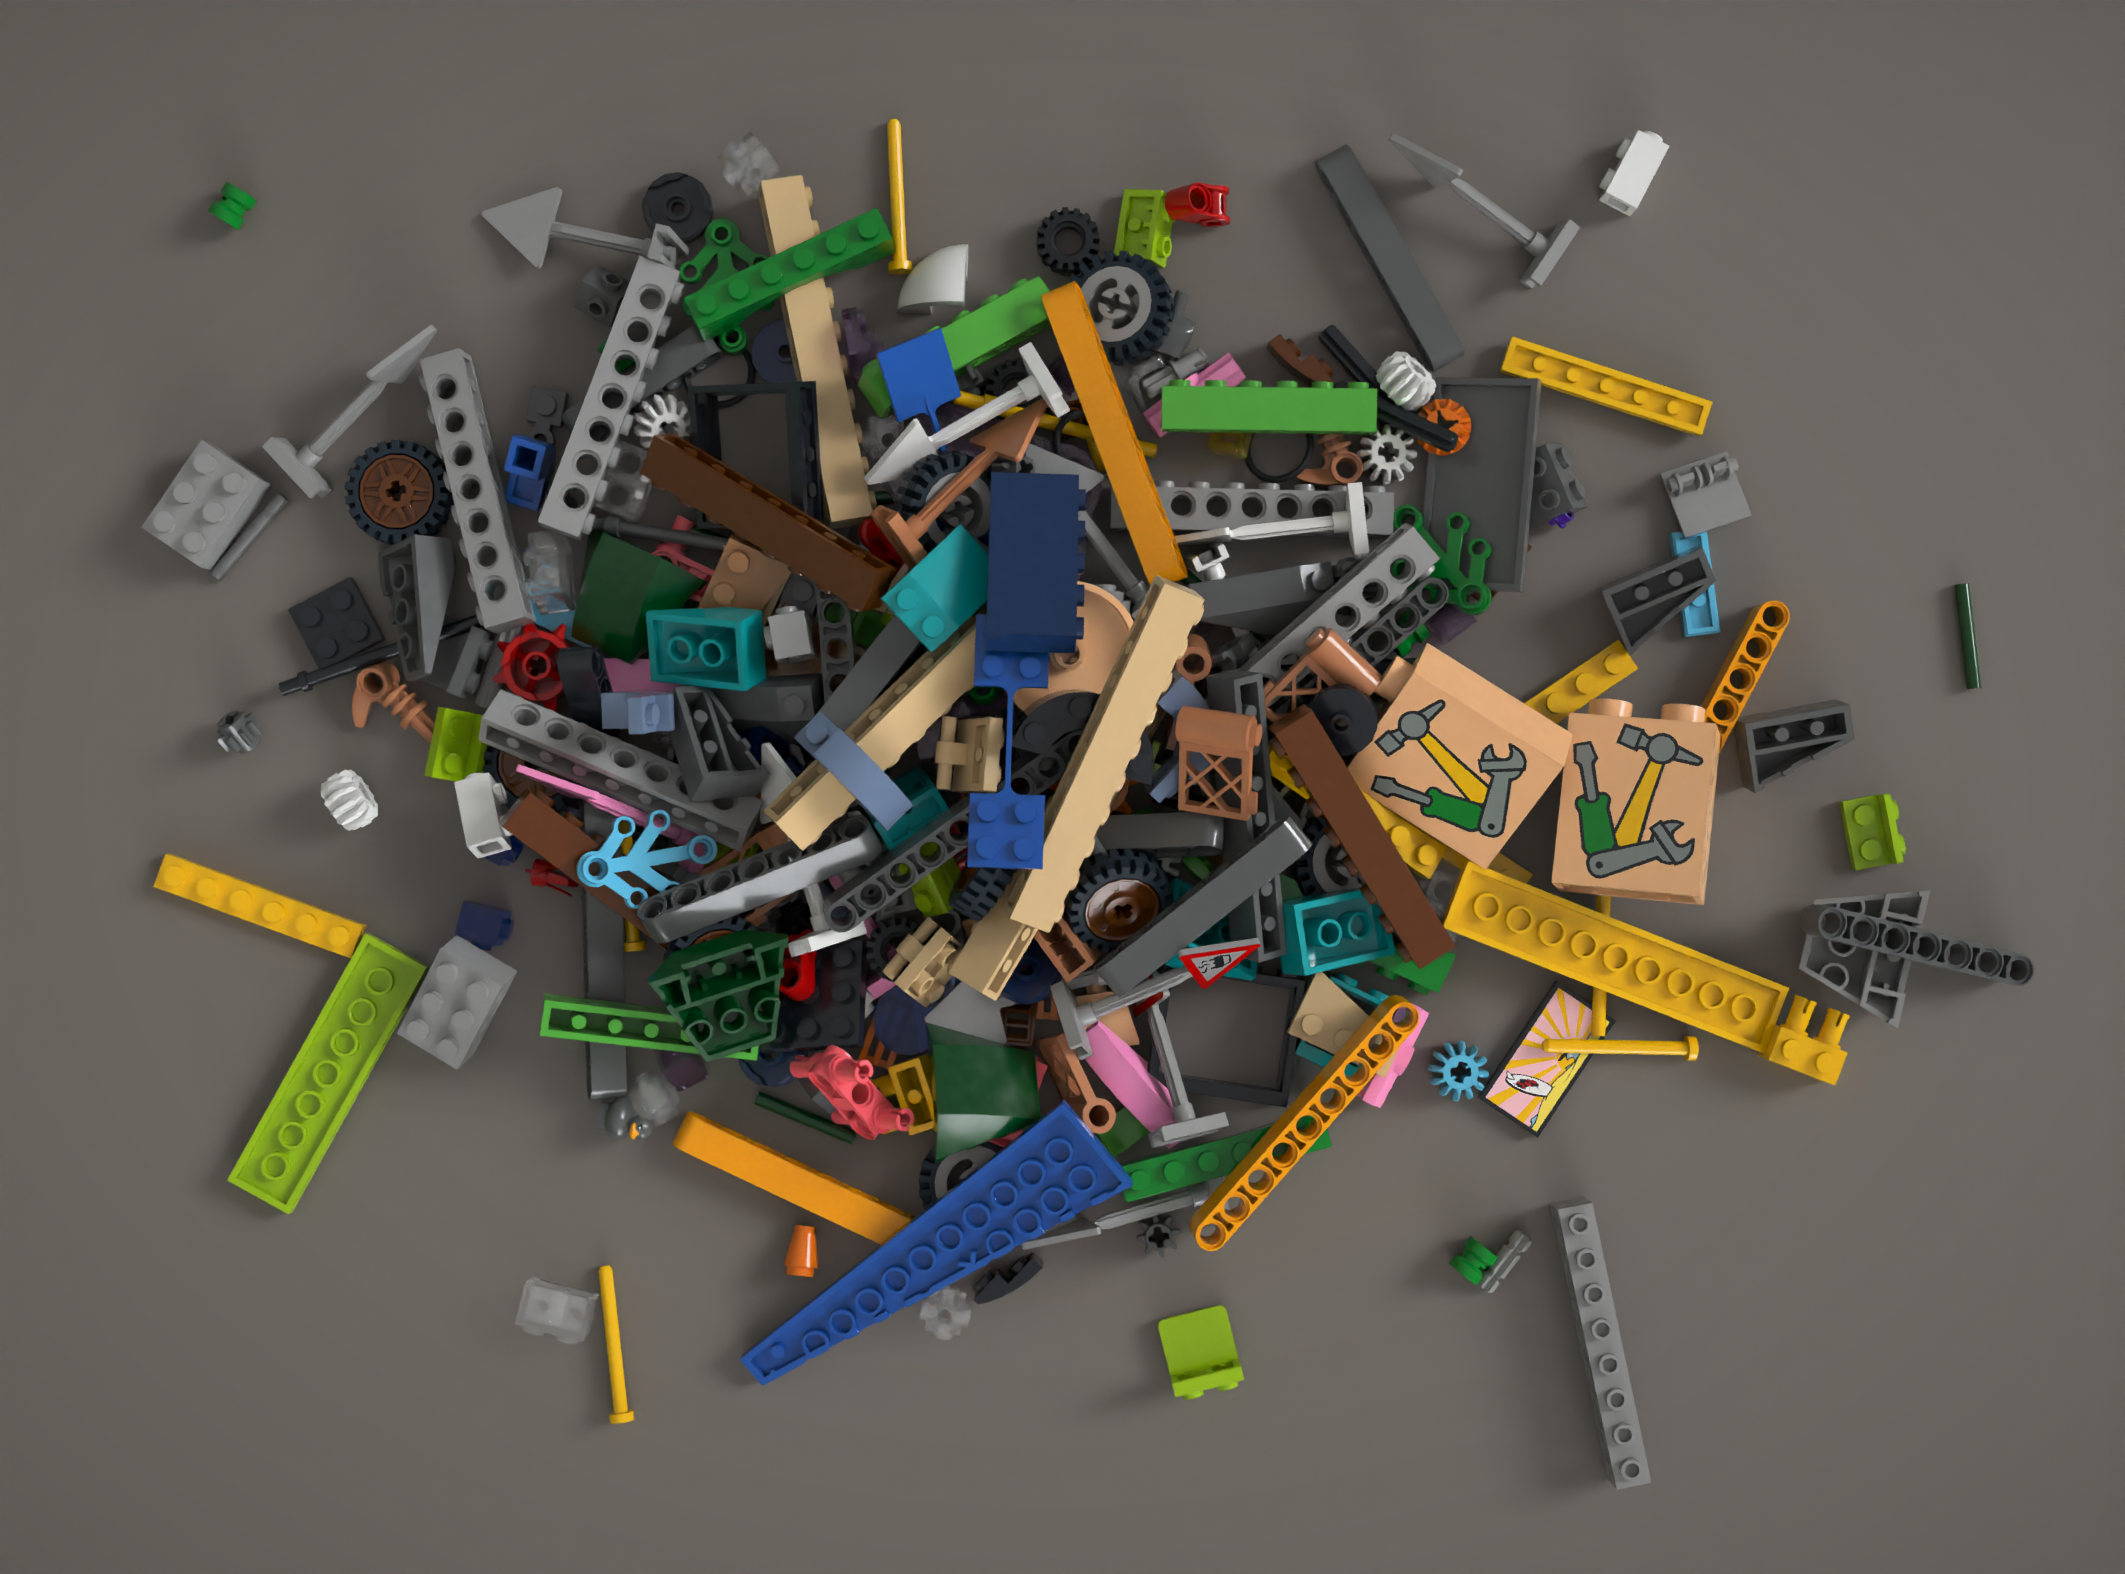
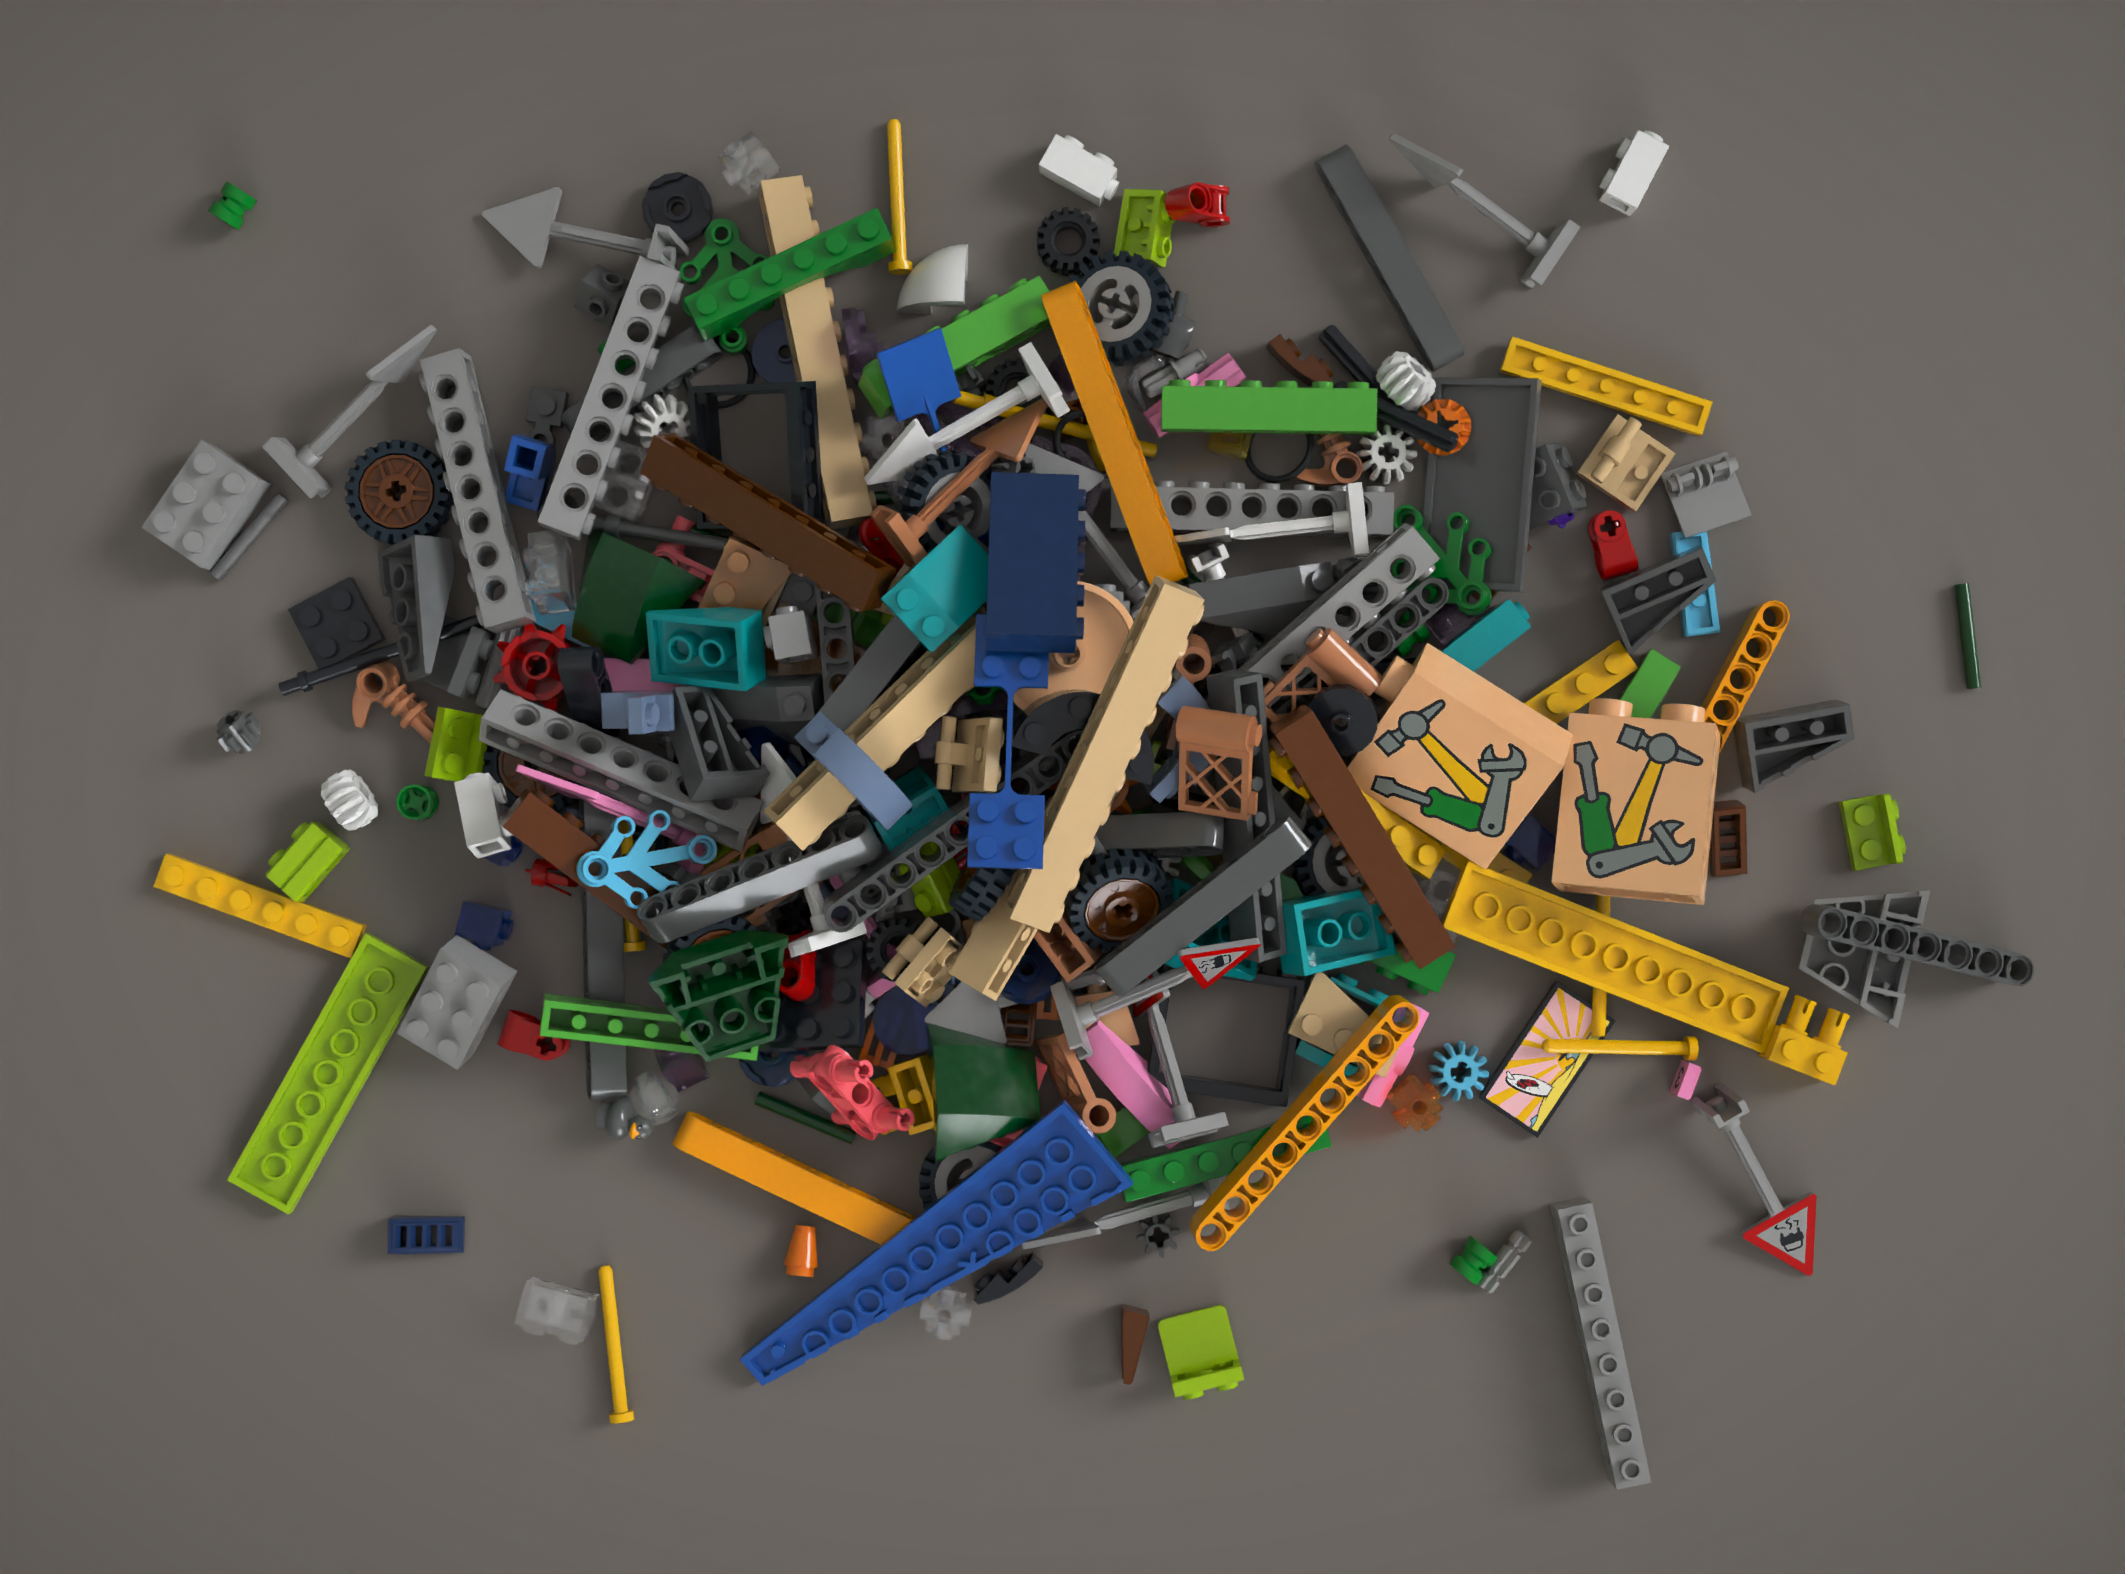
(306, 860): none -> lime brick
(395, 1243): none -> dark blue slope
(411, 803): none -> green wheel
(523, 1036): none -> red piece
(1079, 170): none -> white brick
(1133, 1330): none -> reddish brown slope
(1404, 1097): none -> clear orange brick
(1488, 635): none -> teal window
(1530, 843): none -> clear blue brick
(1612, 549): none -> red piece
(1625, 462): none -> tan plate
(1649, 684): none -> bright green slope
(1685, 1080): none -> bright pink tile
(1738, 823): none -> reddish brown slope
(1786, 1230): none -> light grey piece

